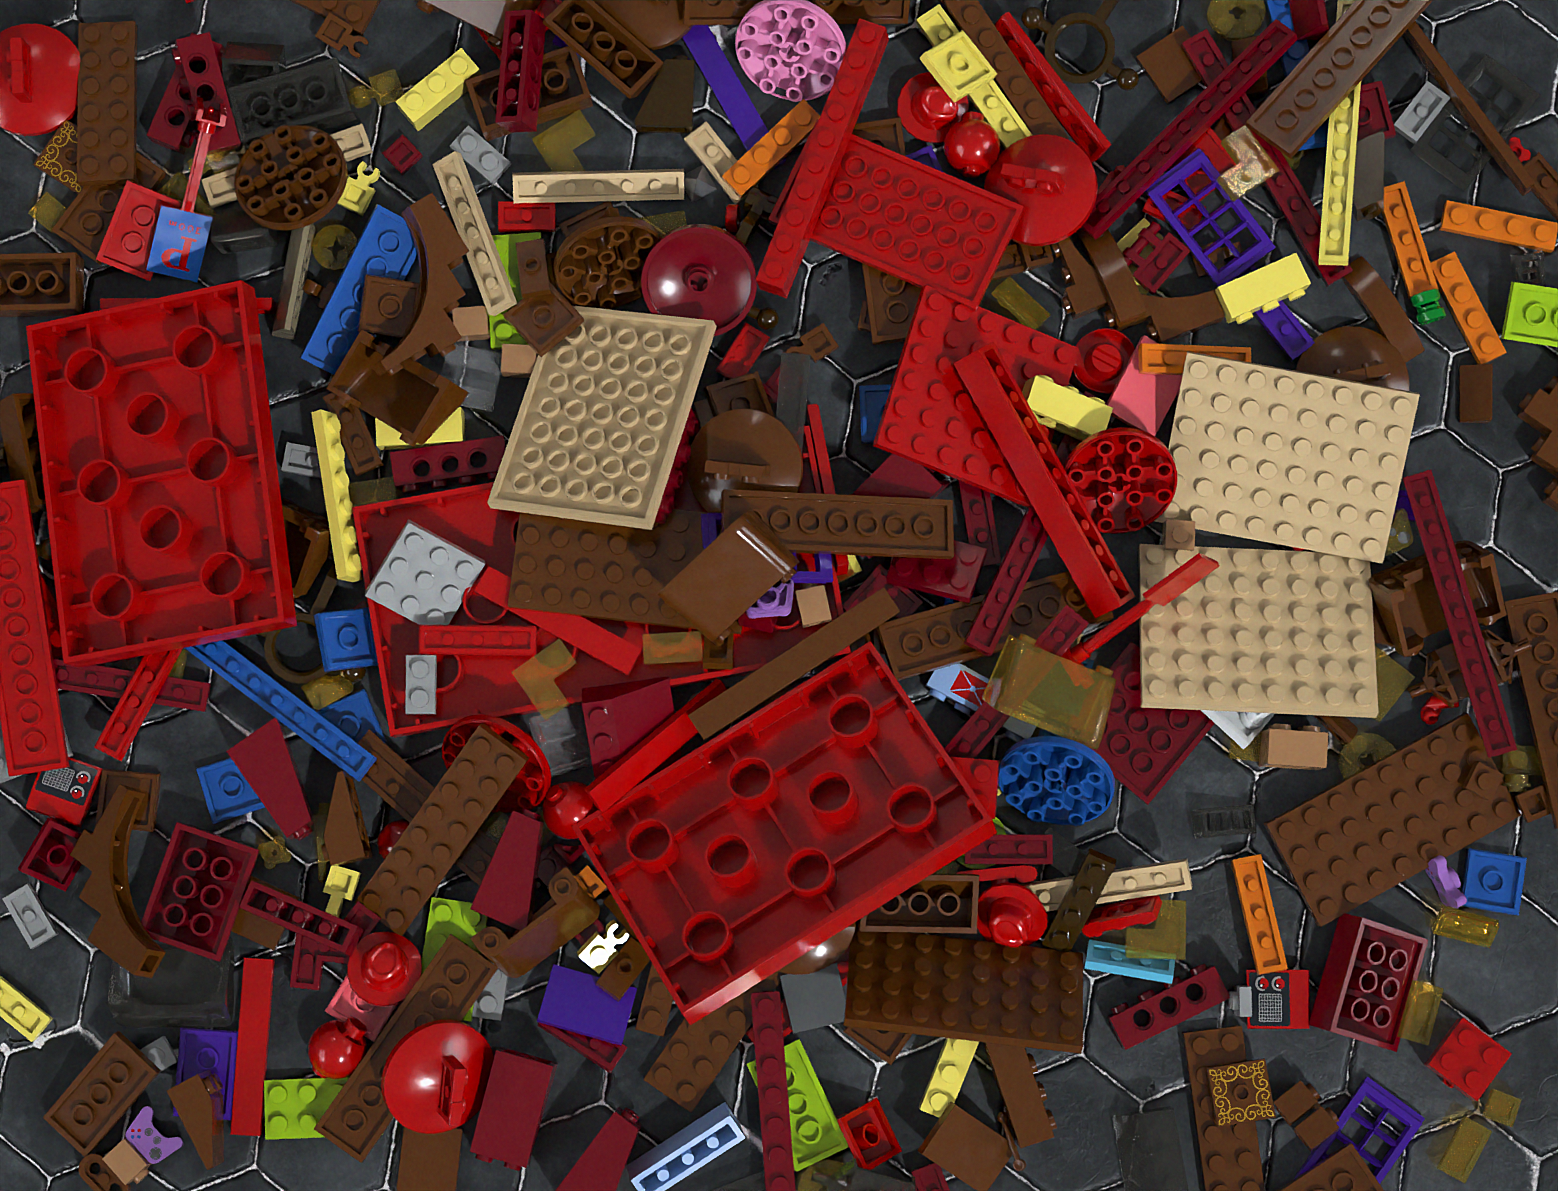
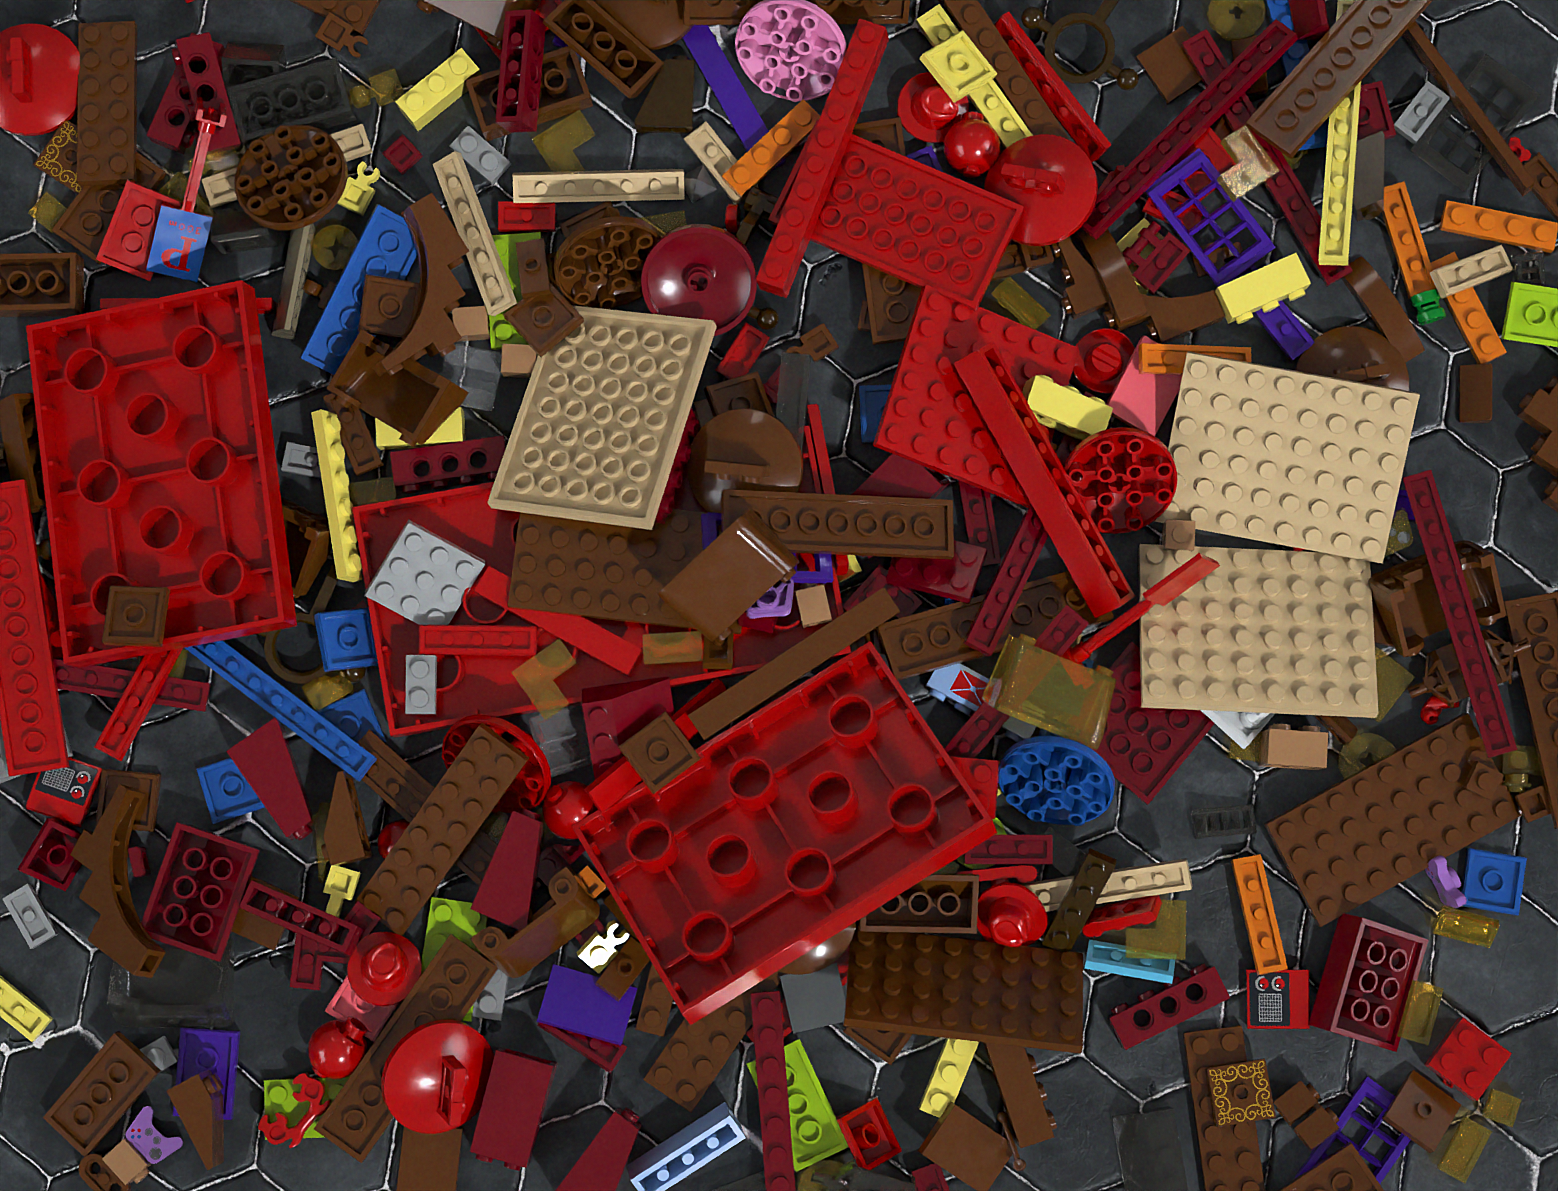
(136, 616): none -> reddish brown plate
(139, 861): none -> dark red tile
(252, 1046): red tile -> none
(266, 852): clear yellow plate -> none
(278, 1131): none -> red helmet
(659, 752): none -> reddish brown plate
(1241, 1000): light grey plate -> none
(1421, 1111): none -> reddish brown plate
(1471, 271): none -> tan tile

